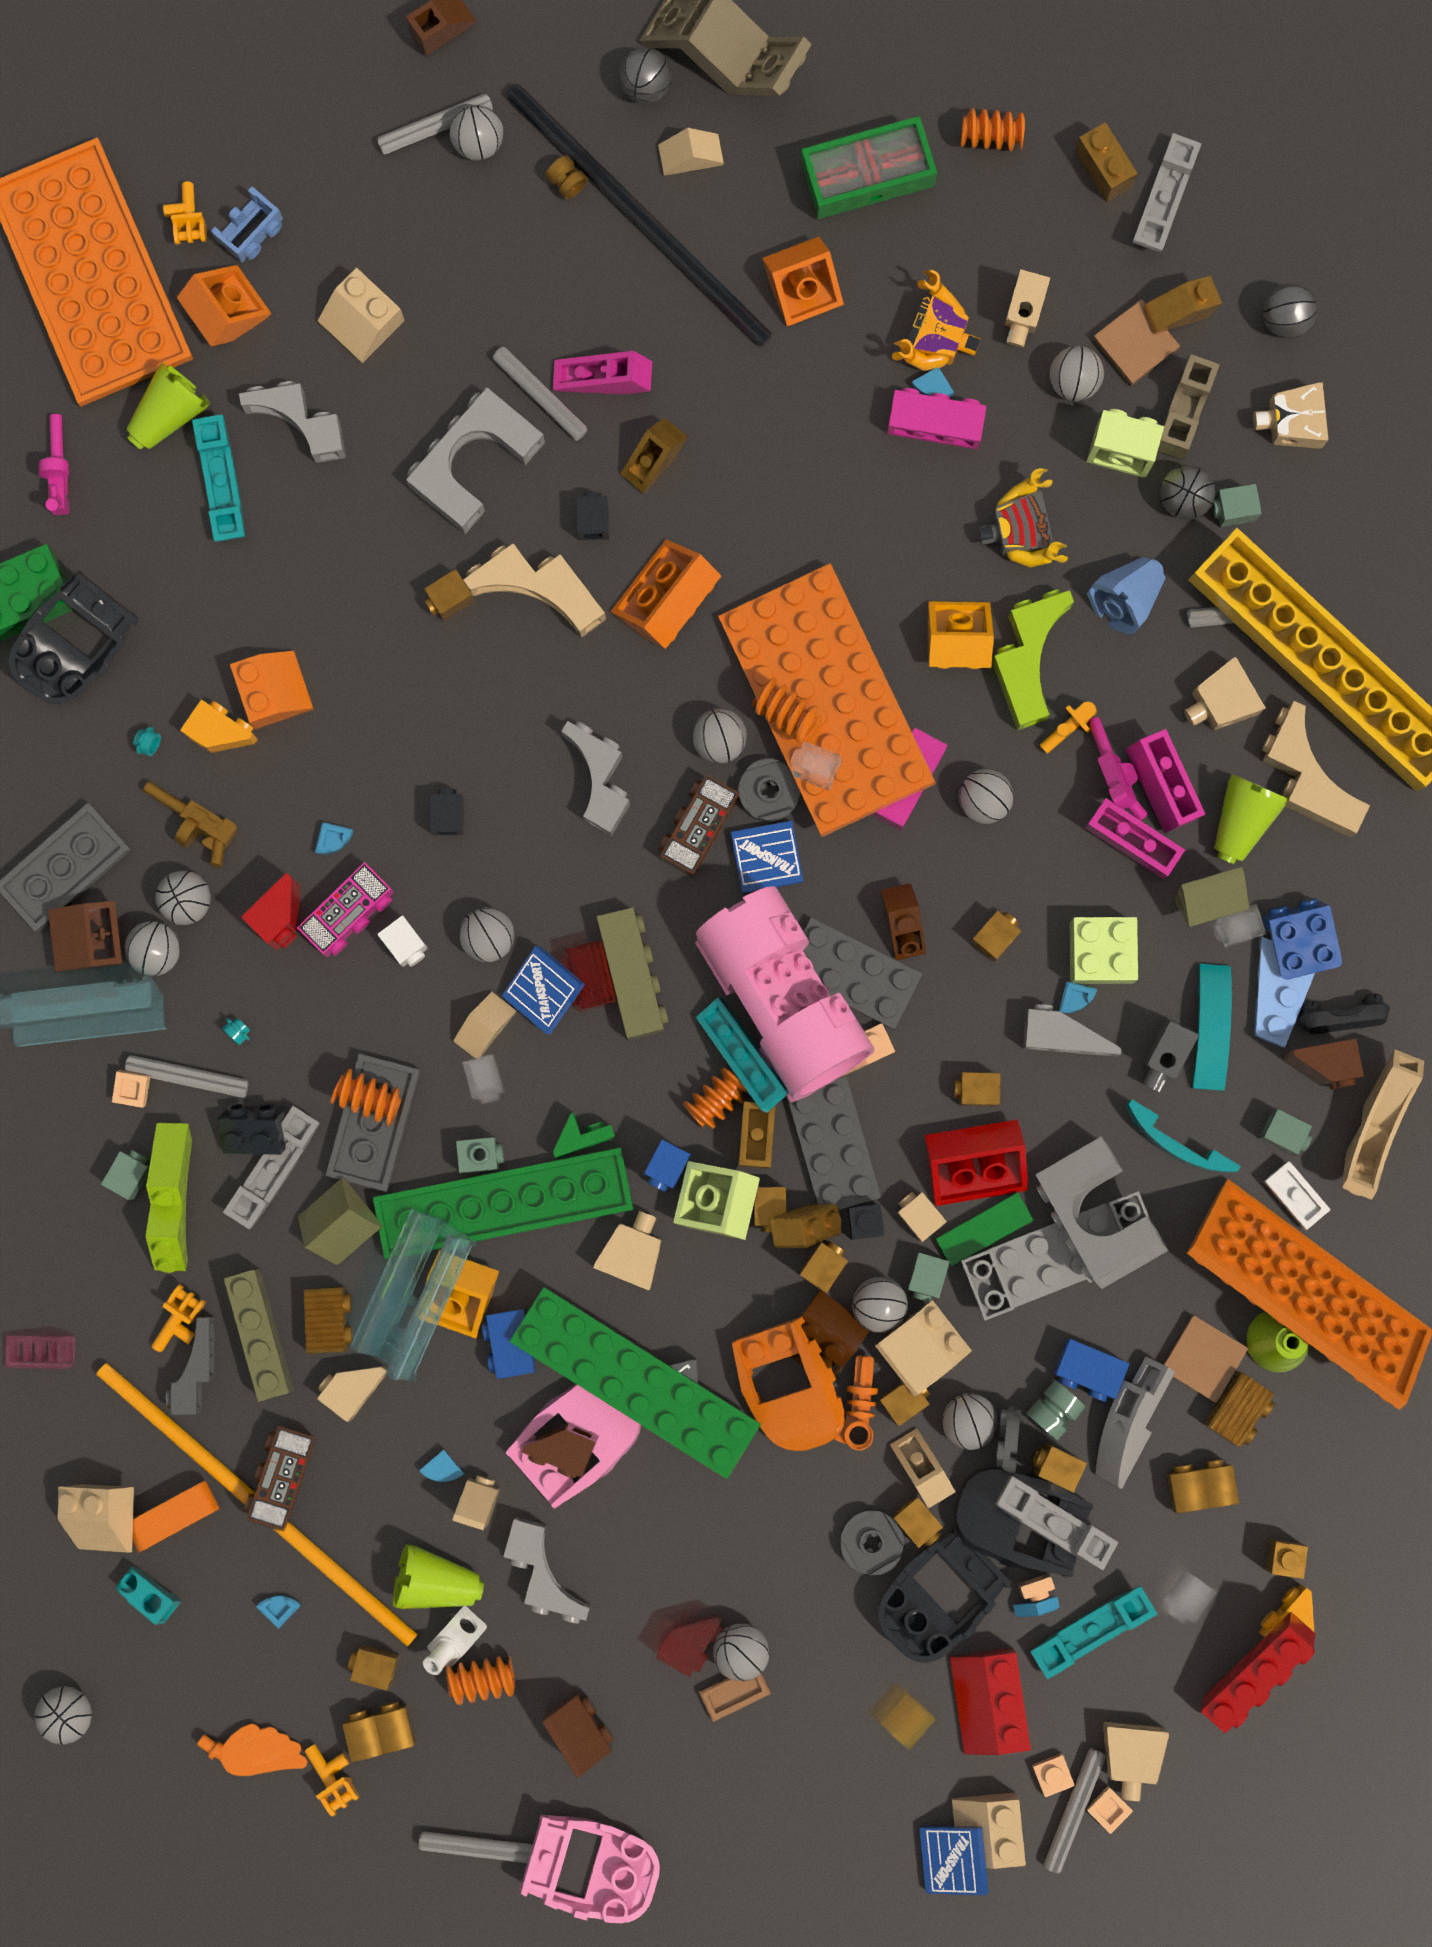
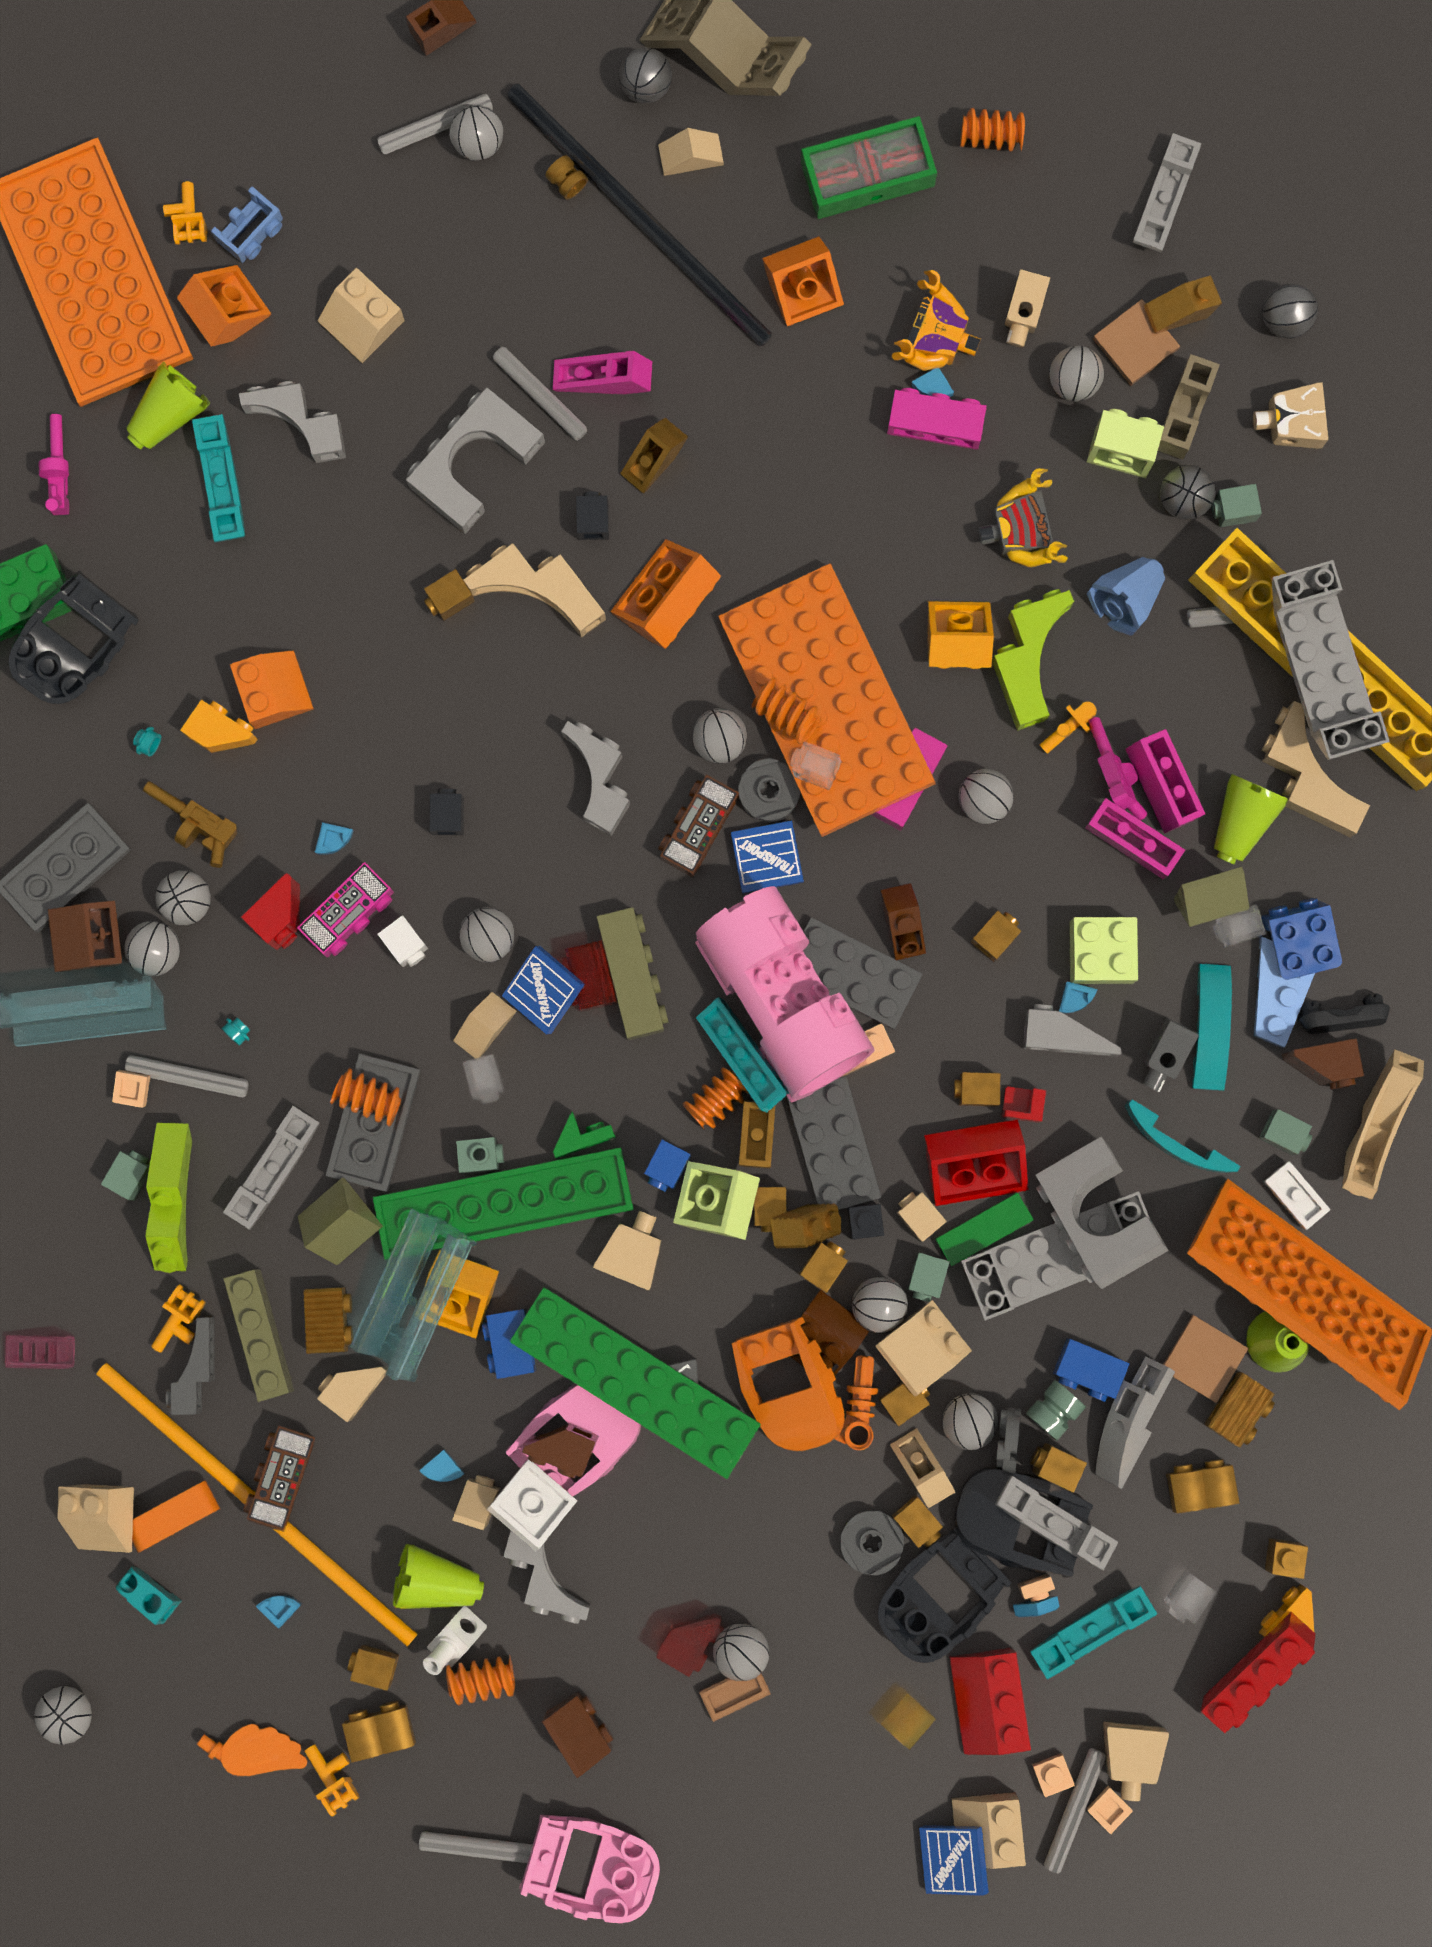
(252, 1129): black bracket -> none
(532, 1505): none -> white plate
(1023, 1104): none -> red panel
(1106, 161): pearl gold brick -> none
(1225, 698): tan torso -> none
(1325, 661): none -> light grey slope

